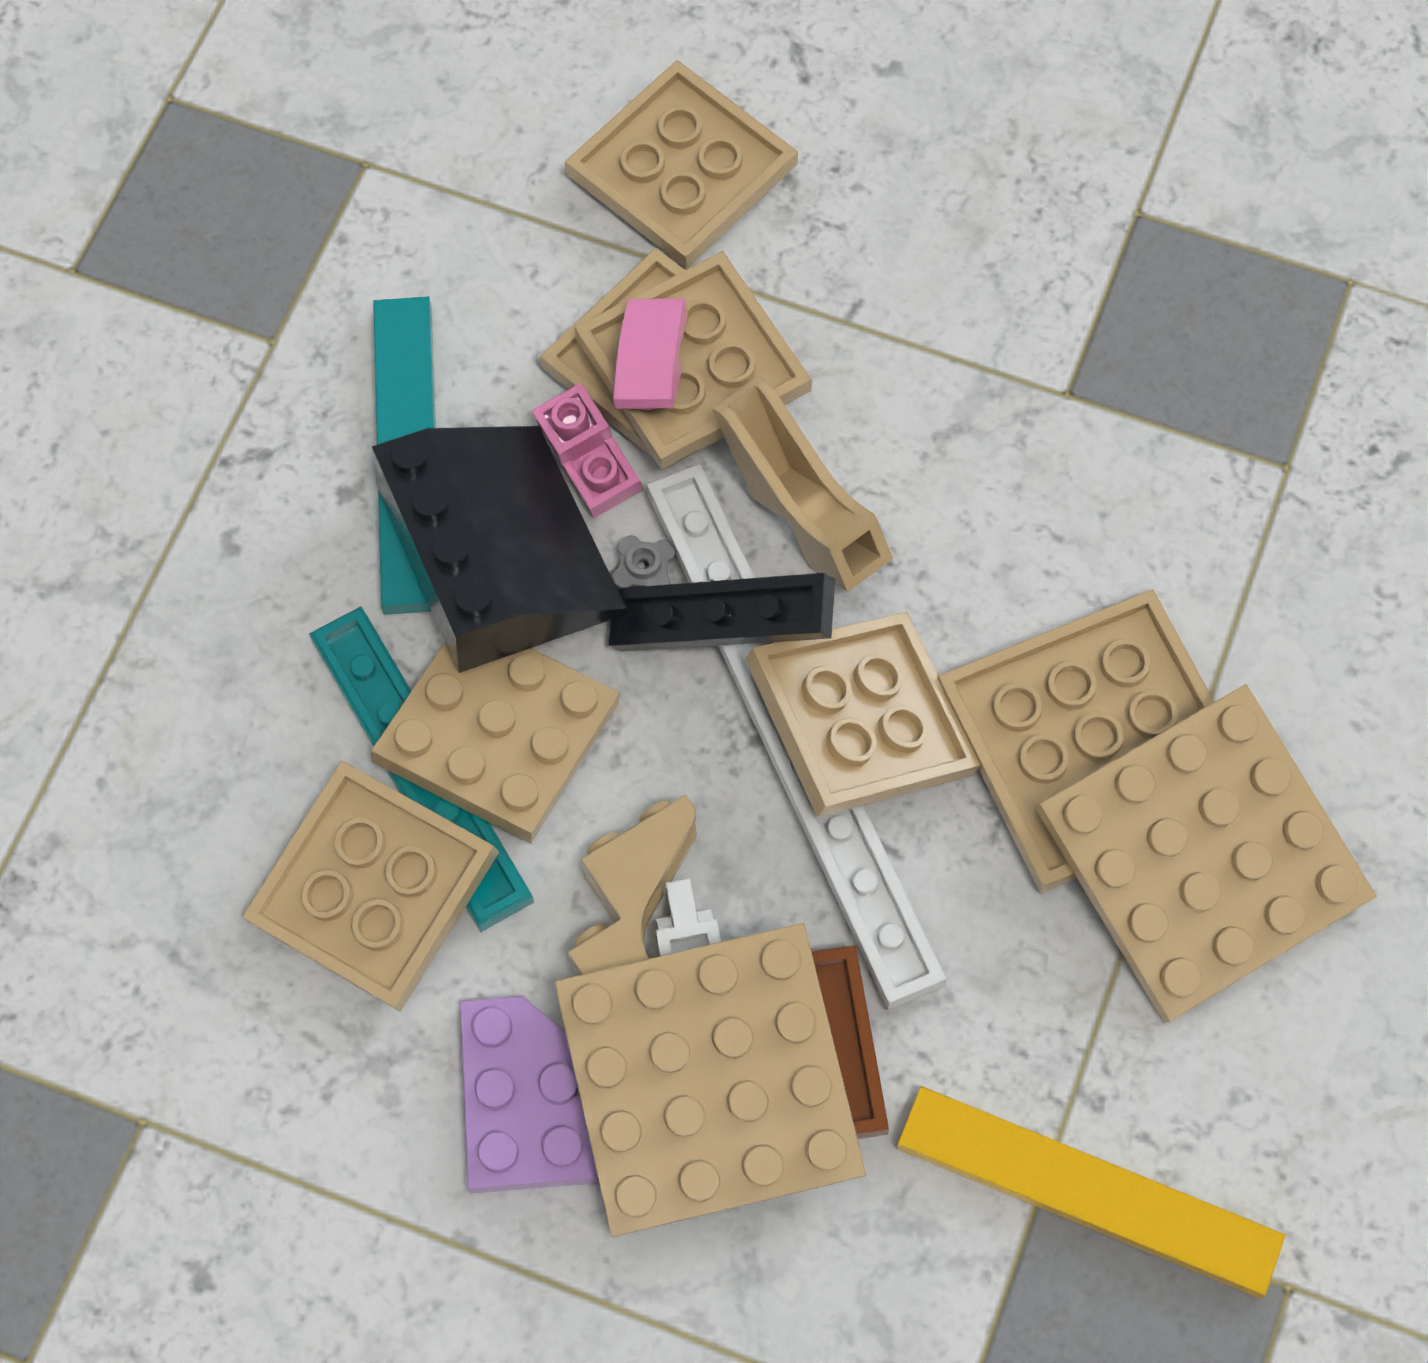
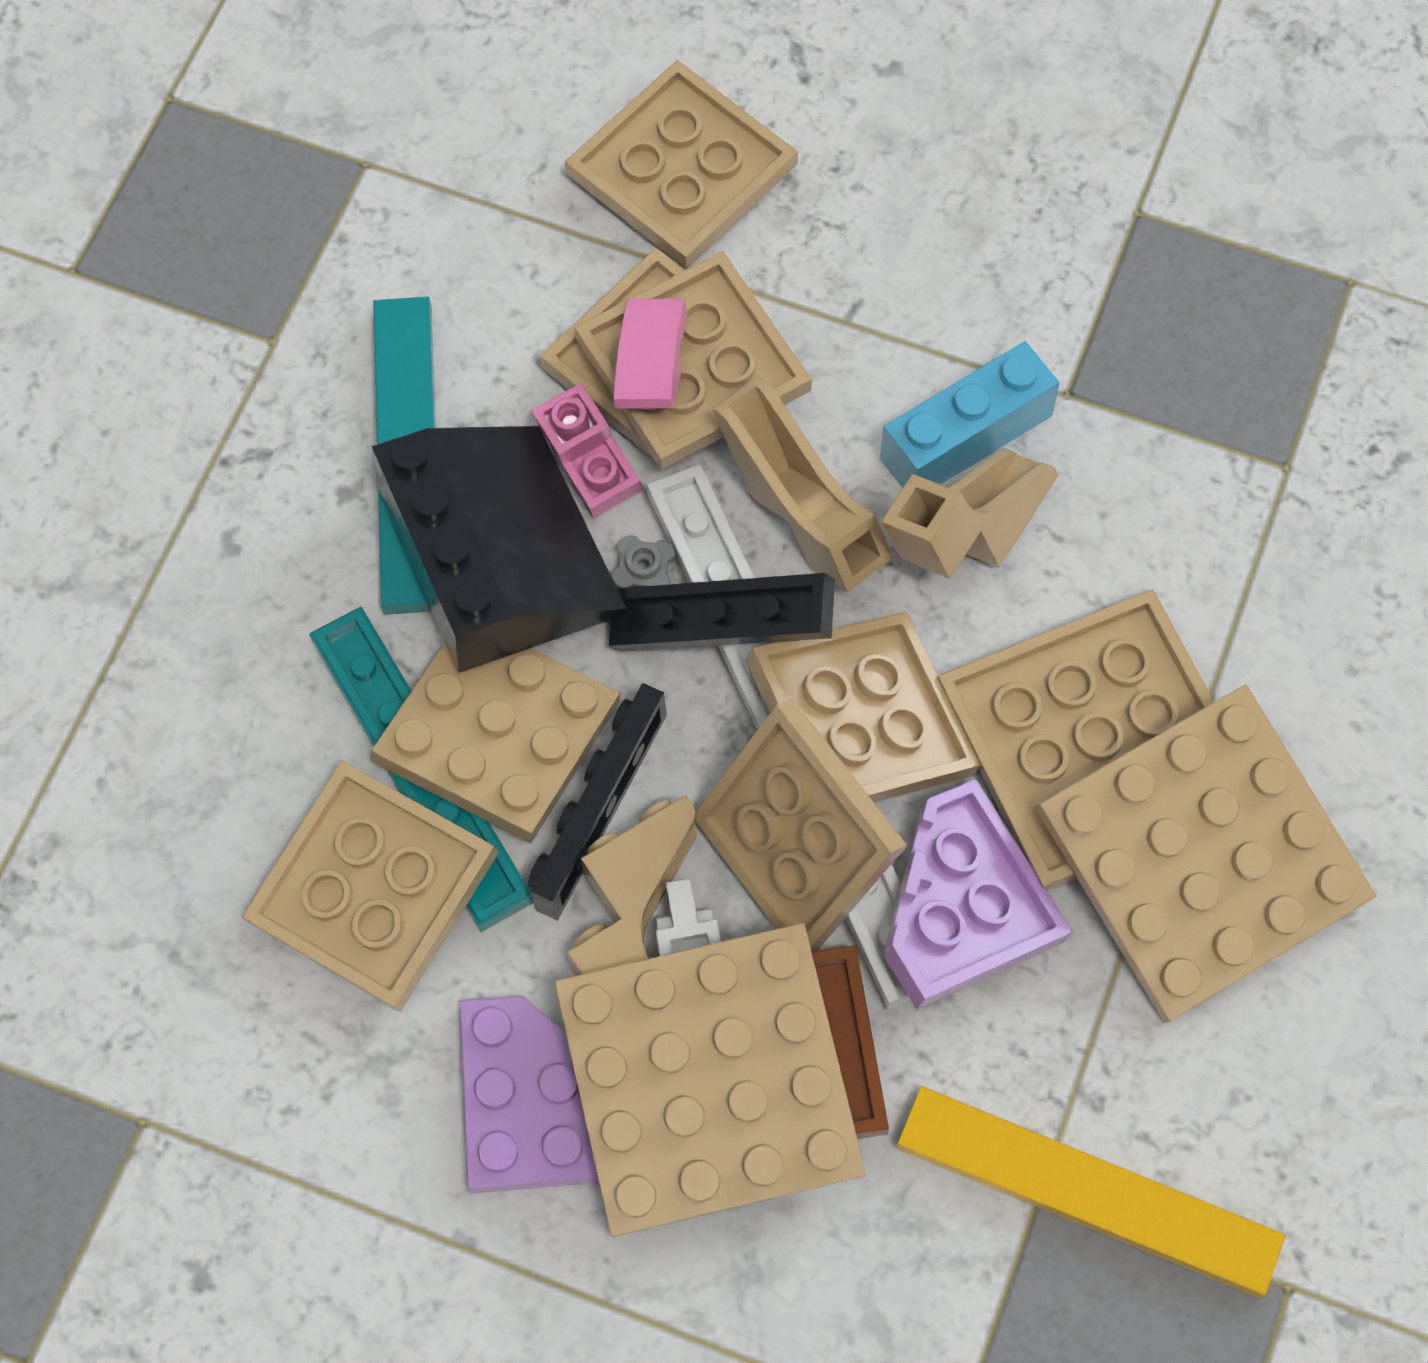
(608, 780): none -> black plate
(798, 826): none -> tan plate
(966, 900): none -> lavender plate
(970, 418): none -> medium azure brick
(972, 517): none -> tan arch

